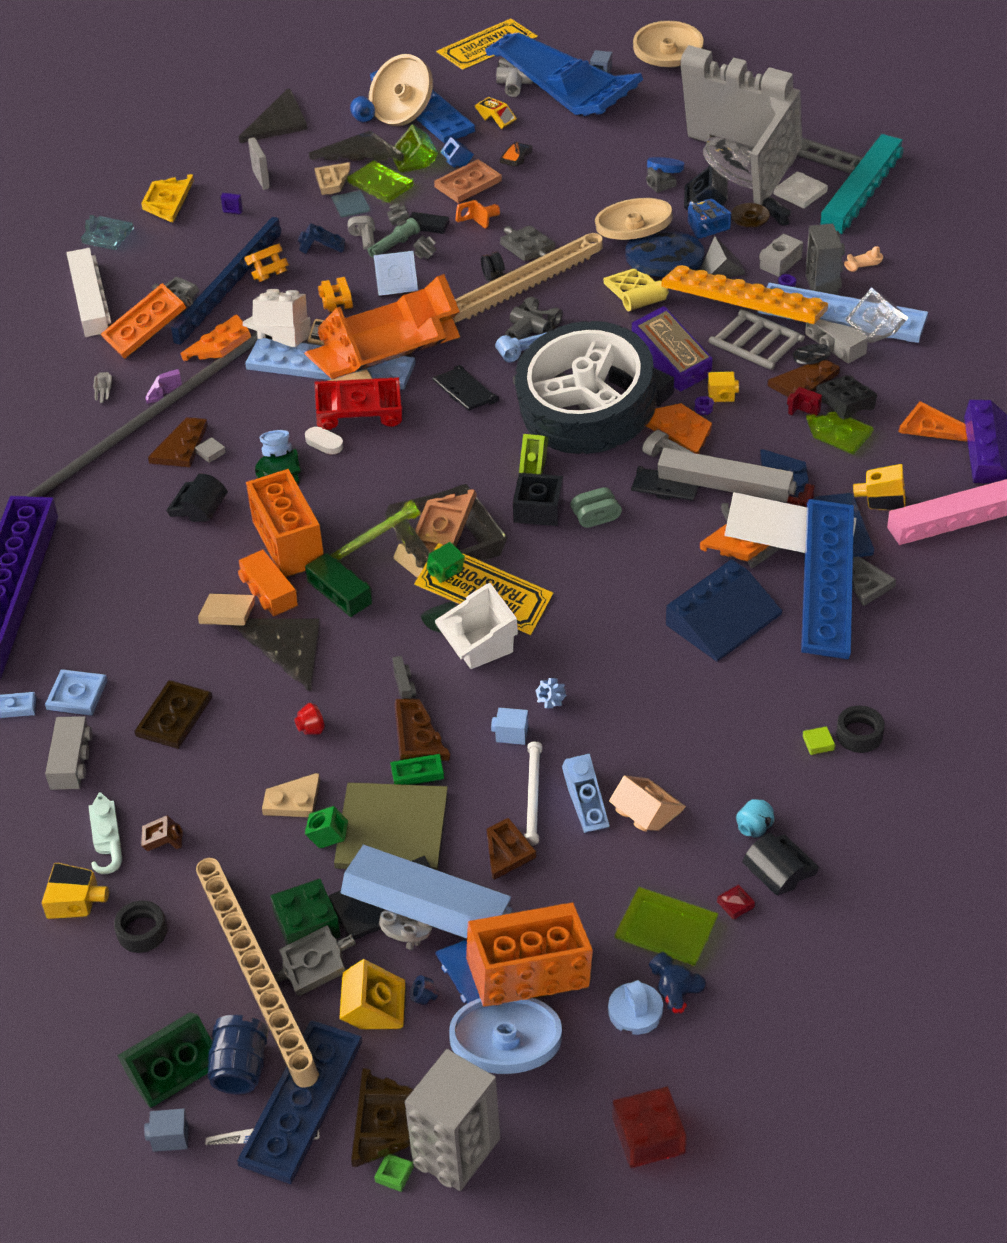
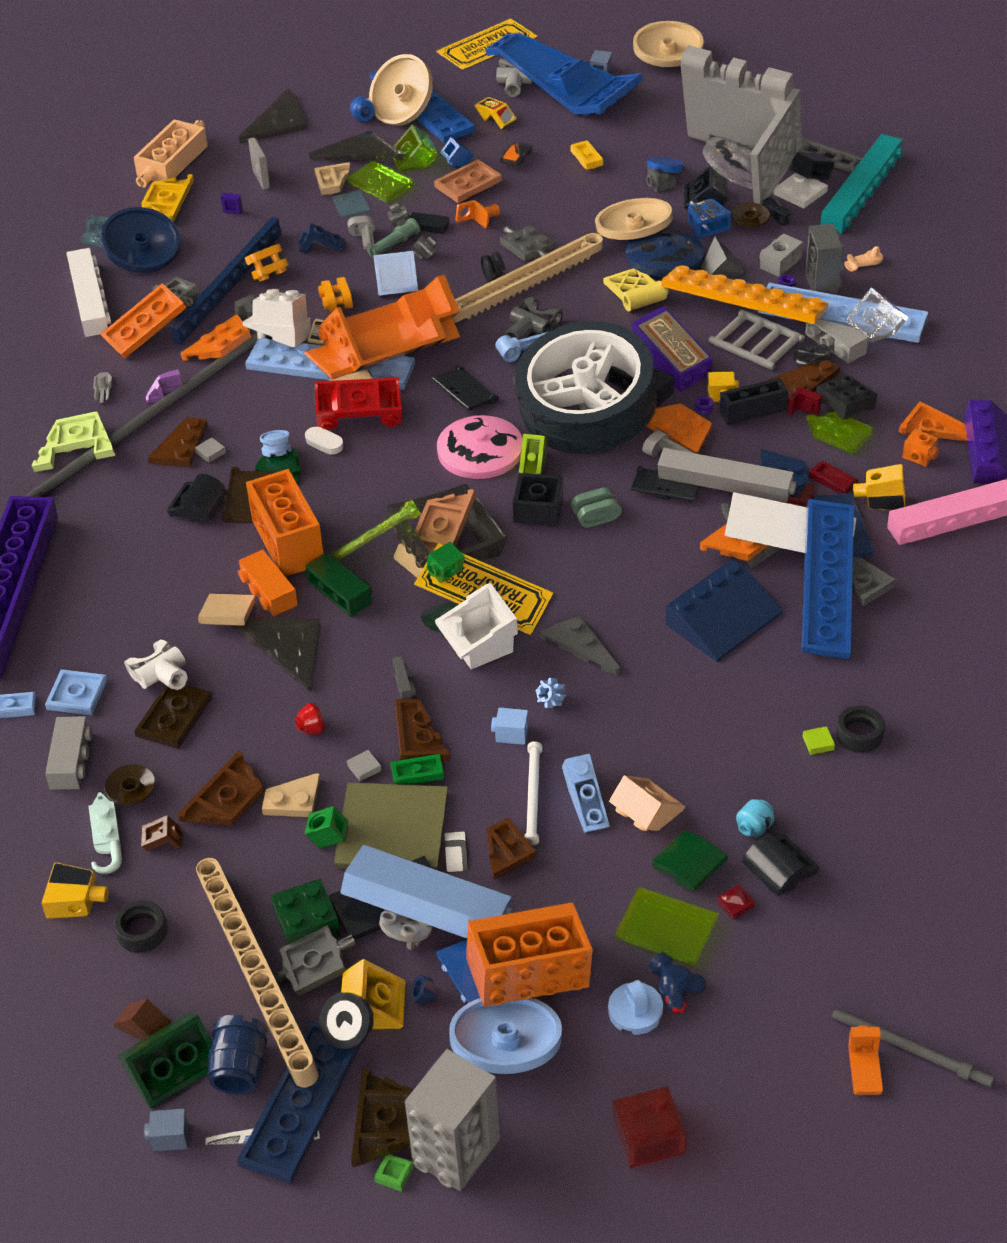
(72, 434): none -> yellowish green wing
(129, 784): none -> dark brown dish
(140, 239): none -> dark blue dish
(141, 1019): none -> reddish brown slope
(160, 666): none -> white connector
(170, 151): none -> light nougat brick
(224, 795): none -> reddish brown wing
(237, 501): none -> dark brown piece
(244, 307): none -> dark grey tile
(346, 1020): none -> black tile
(364, 765): none -> light grey tile
(455, 851): none -> white sticker
(479, 447): none -> bright pink dish
(581, 642): none -> dark grey wing
(587, 155): none -> yellow plate
(689, 860): none -> dark green slope
(753, 401): none -> black brick
(812, 165): none -> black brick
(832, 478): none -> dark red tile
(864, 1060): none -> orange bracket
(920, 448): none -> orange brick
(964, 1070): none -> dark grey bar

